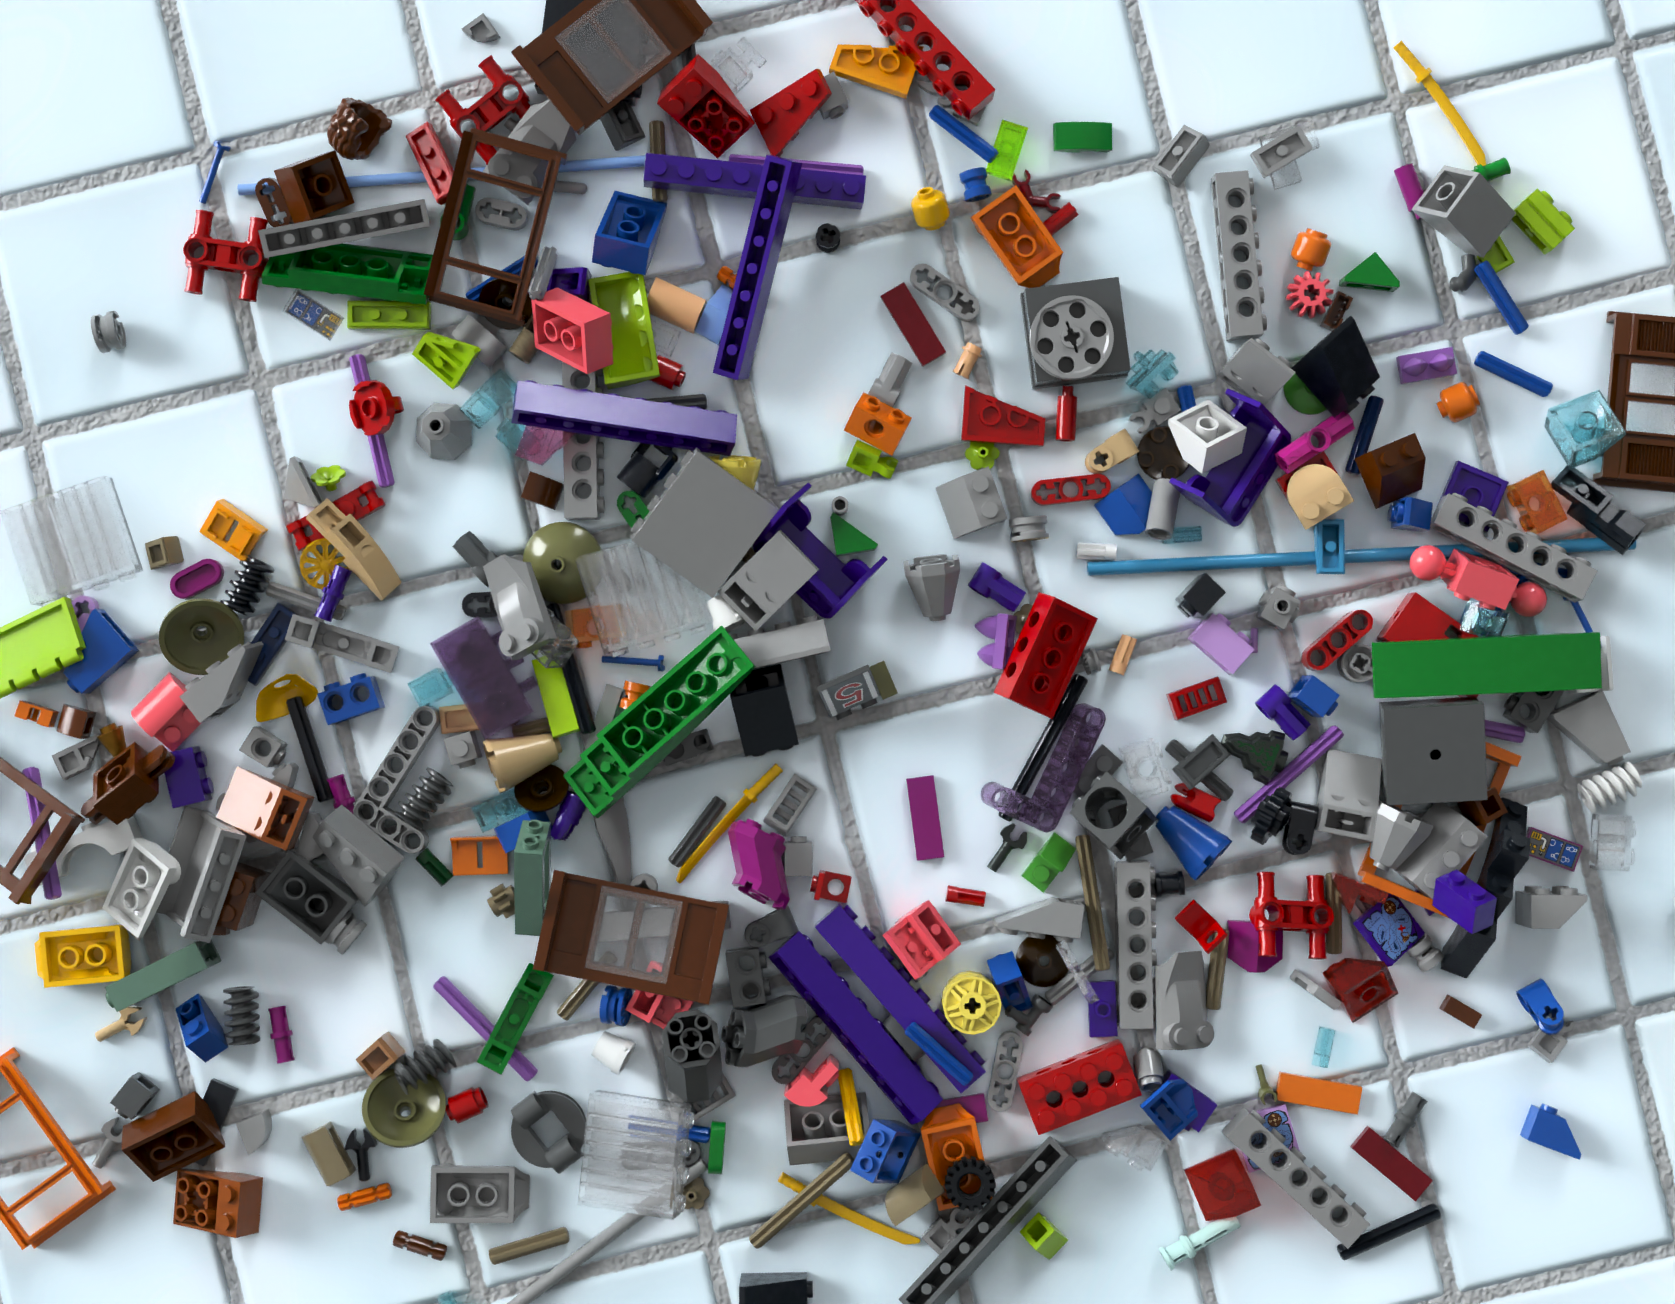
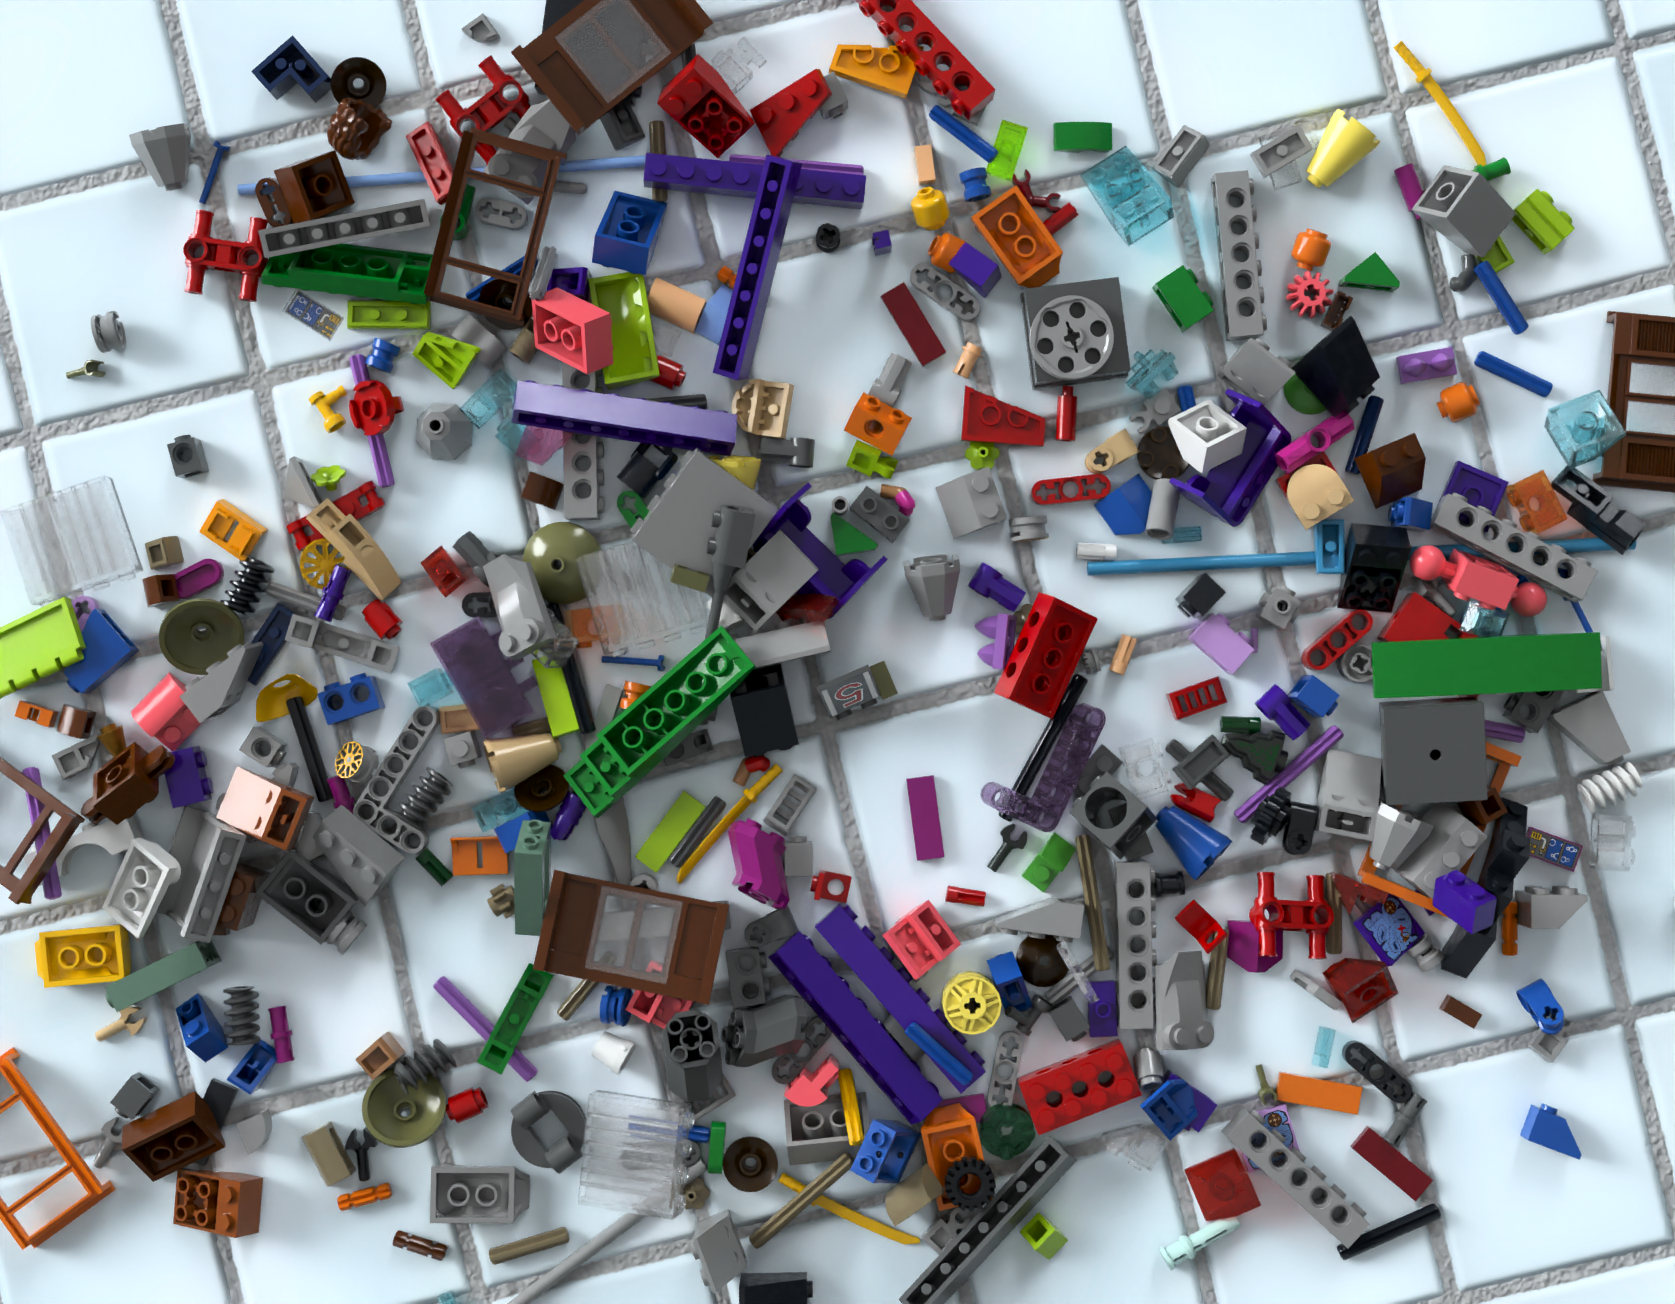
(90, 369): none -> olive hand
(160, 590): none -> reddish brown brick
(165, 153): none -> light grey cone
(198, 462): none -> dark grey brick
(254, 1067): none -> blue slope
(289, 66): none -> dark blue brick
(332, 421): none -> yellow piece
(356, 763): none -> light grey wheel
(359, 67): none -> dark brown dish
(382, 355): none -> blue wheel
(382, 619): none -> red brick
(444, 571): none -> clear red slope
(670, 831): none -> lime tile
(690, 579): none -> olive piece
(718, 1249): none -> light grey slope
(728, 551): none -> dark grey bar
(745, 1177): none -> dark brown dish
(748, 766): none -> arm
(763, 407): none -> tan slope
(794, 452): none -> dark grey piece
(809, 606): none -> clear red slope
(879, 514): none -> dark grey brick
(882, 242): none -> dark purple piece
(901, 496): none -> arm
(924, 164): none -> light nougat piece
(944, 249): none -> orange head
(976, 269): none -> dark purple slope
(1006, 1145): none -> clear green plate
(1069, 1020): none -> dark grey brick
(1128, 195): none -> clear light blue slope
(1183, 298): none -> green brick
(1237, 724): none -> dark green piece
(1339, 149): none -> light yellow cone
(1373, 567): none -> black slope
(1396, 1078): none -> black beam
(1429, 588): none -> light grey bar
(1510, 930): none -> orange axle

